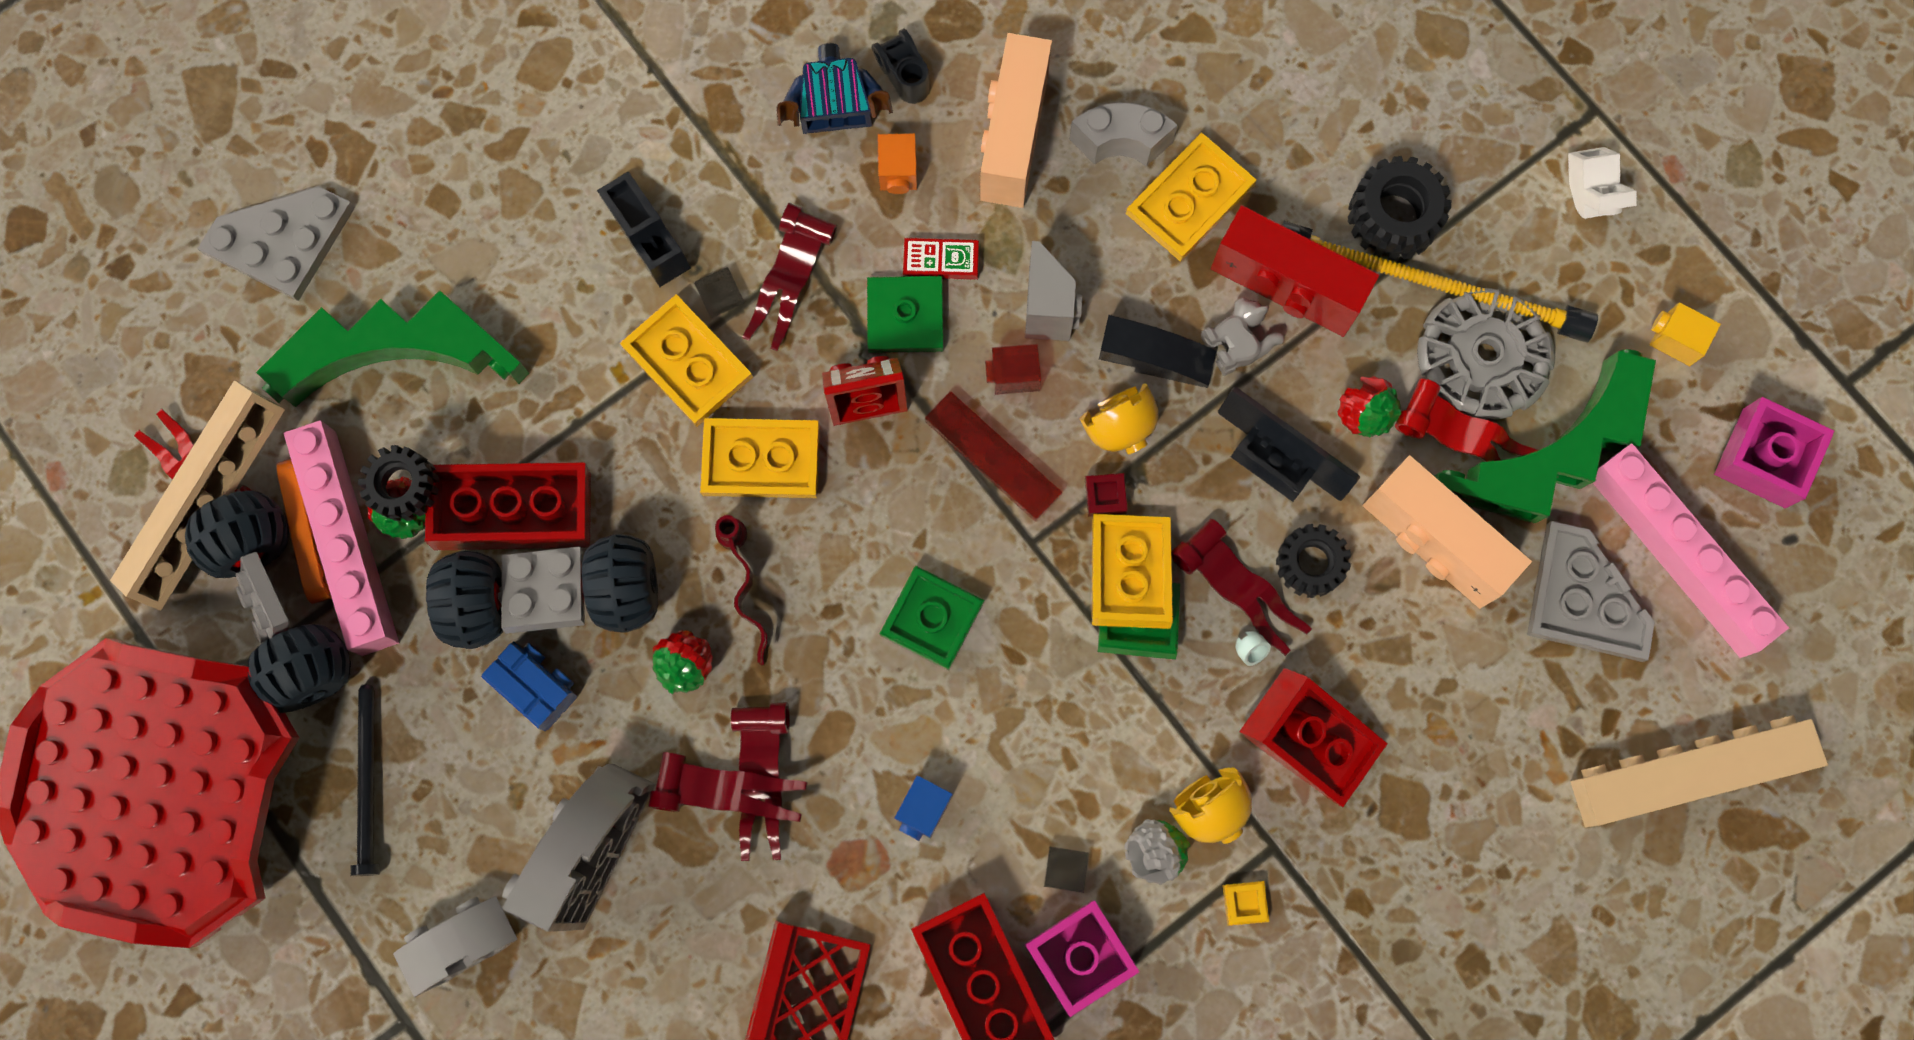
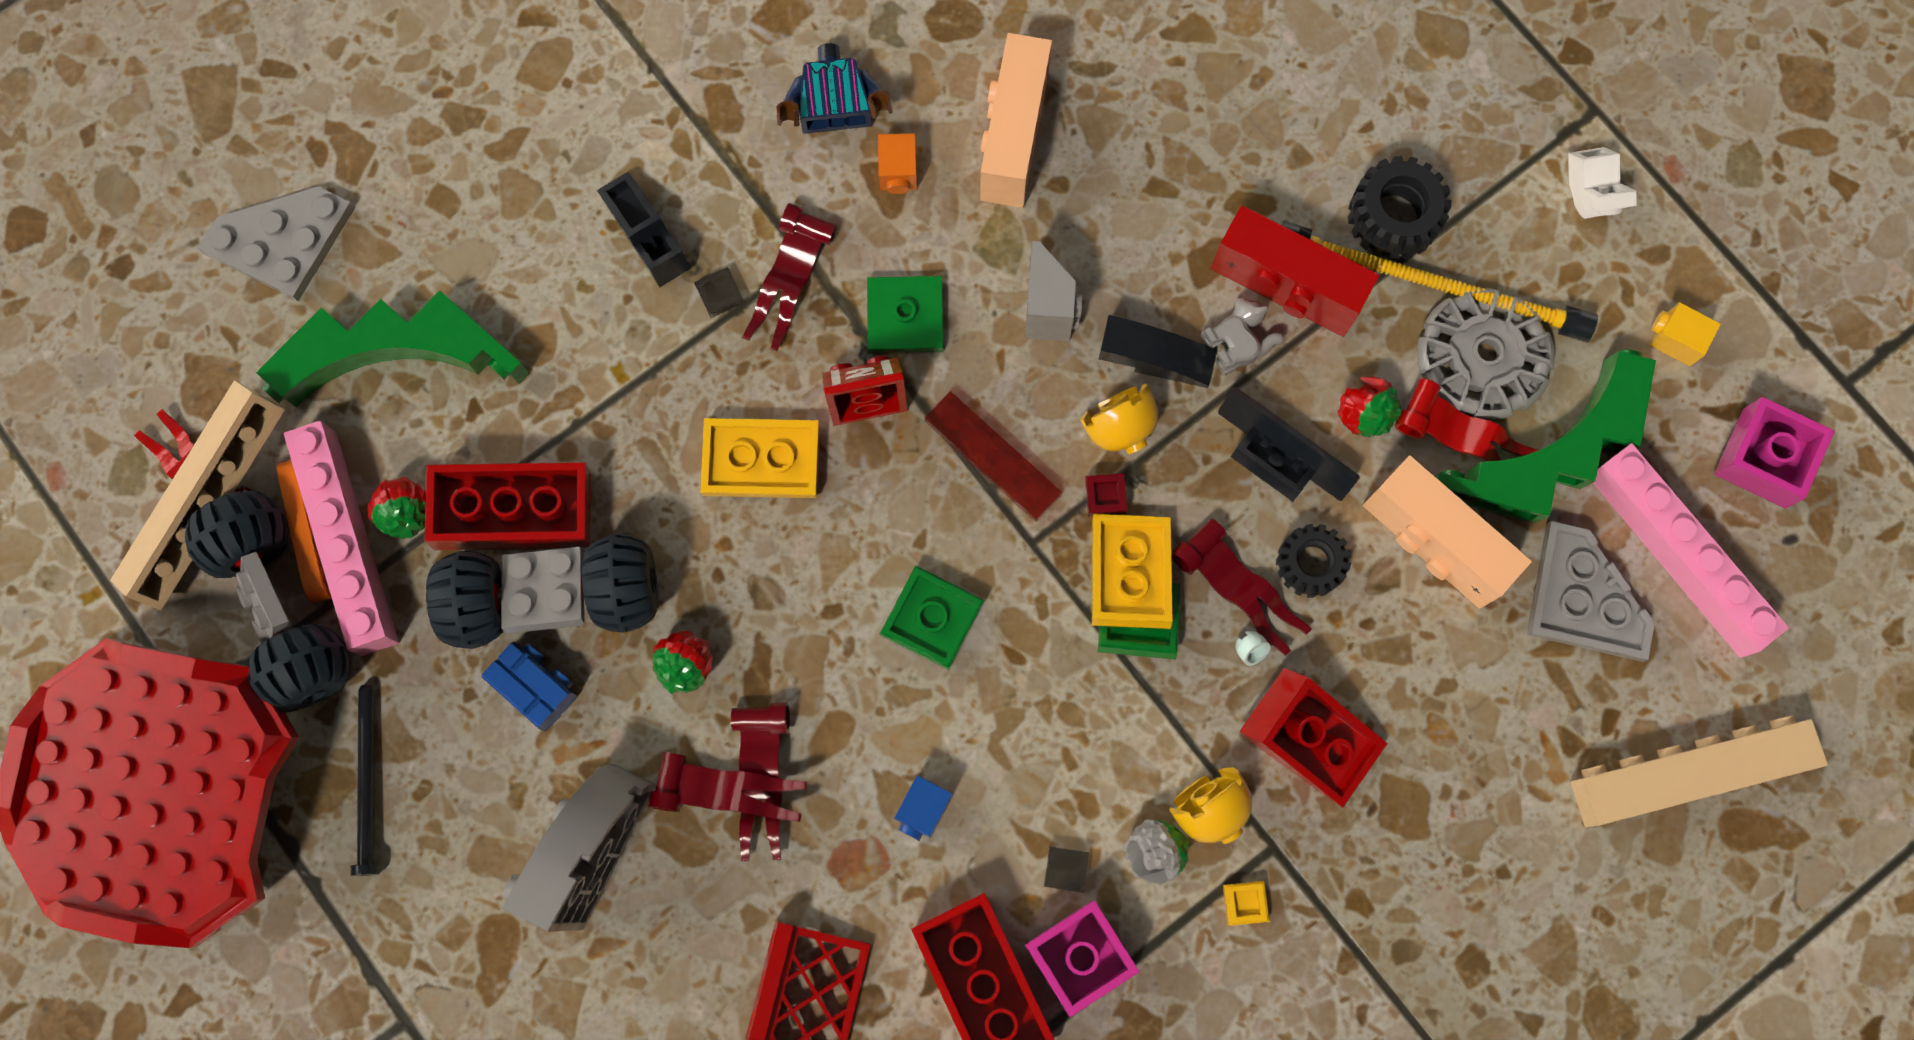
(381, 471): black tyre -> none
(454, 945): light grey brick -> none
(686, 360): yellow plate -> none
(733, 542): dark red flag -> none
(902, 61): black piece -> none
(941, 258): tile -> none
(1014, 369): clear red brick -> none
(1122, 131): light grey brick -> none
(1190, 196): yellow plate -> none

